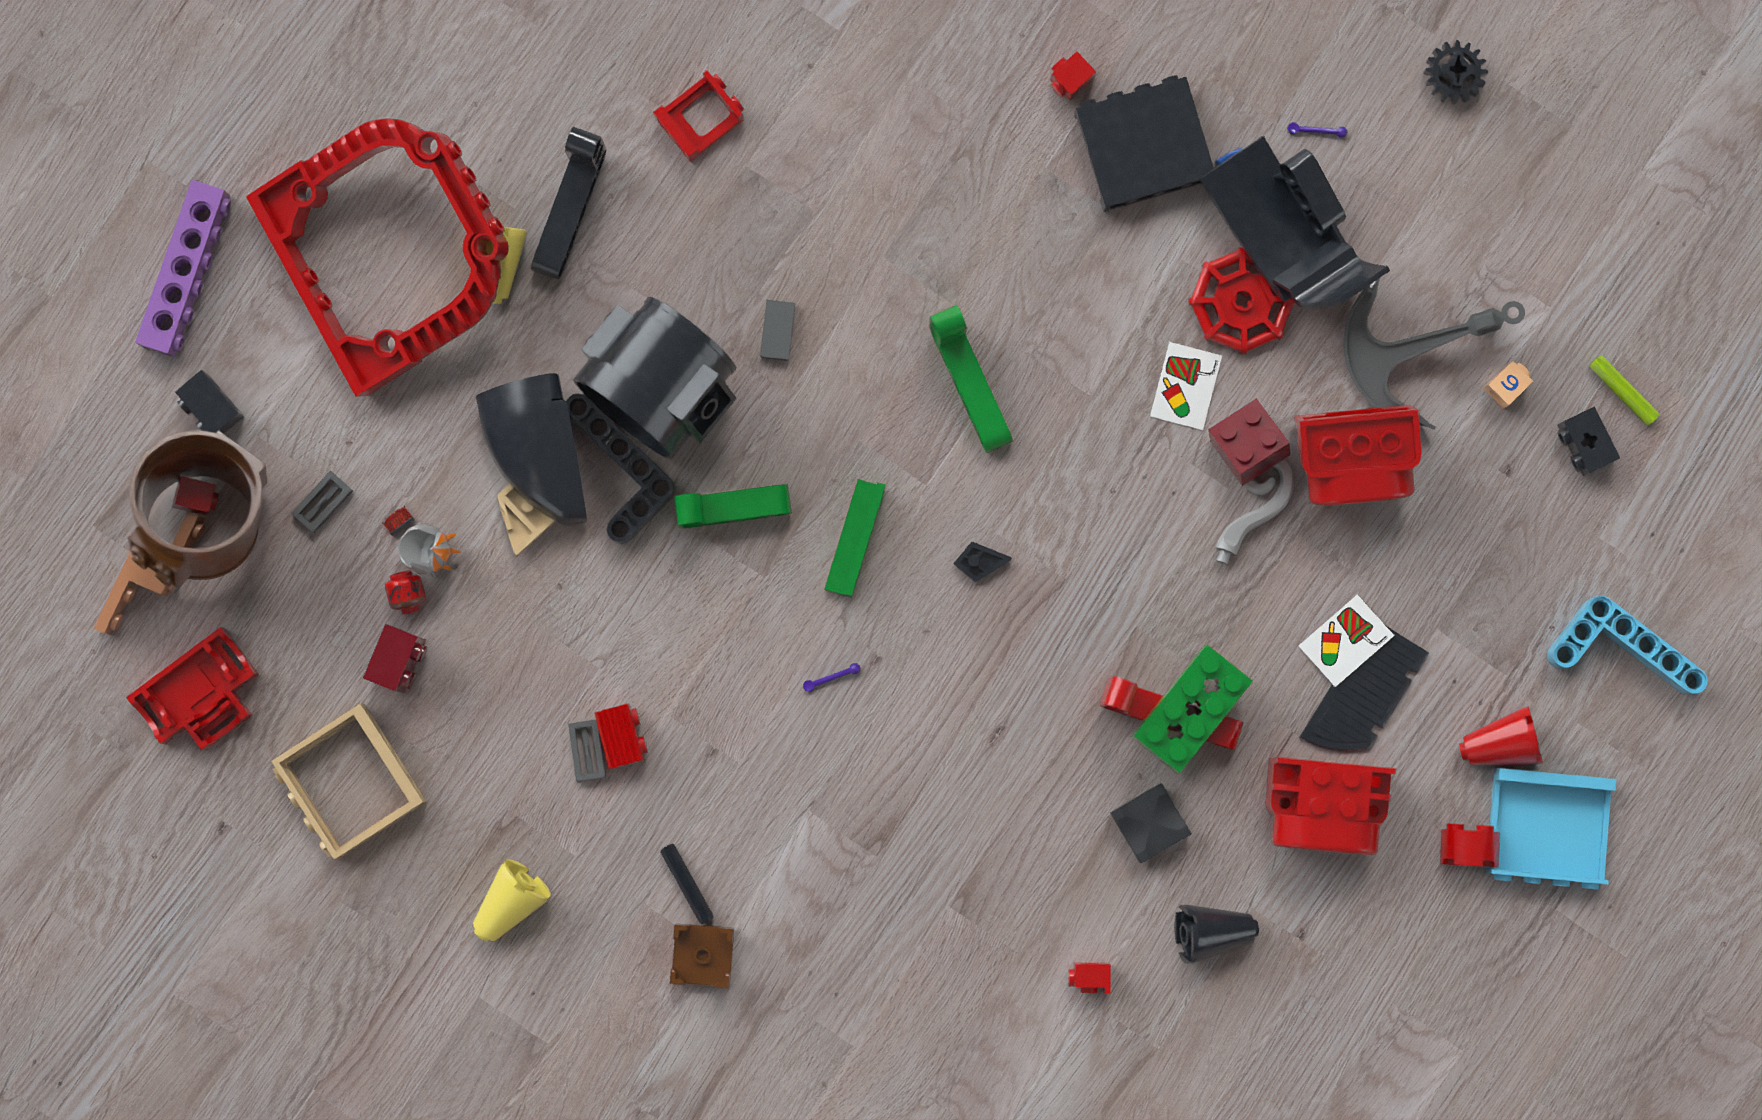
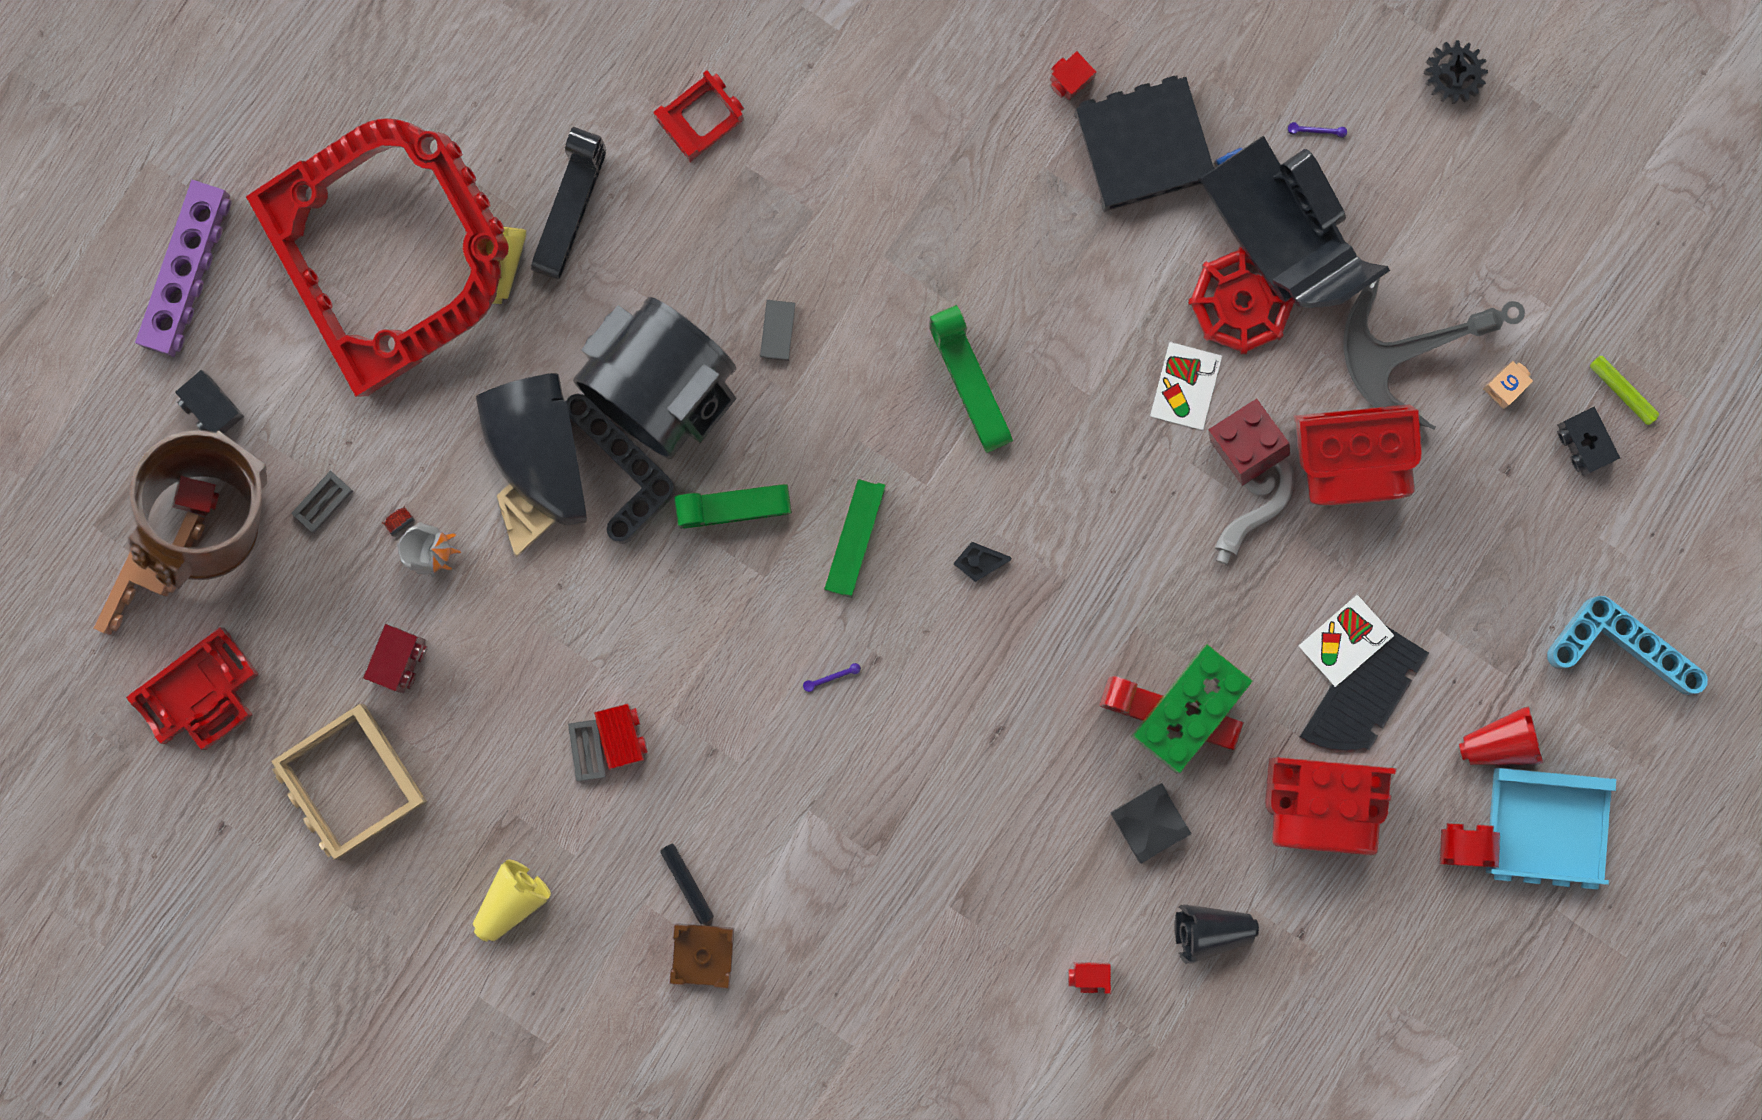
(405, 591): red head -> none

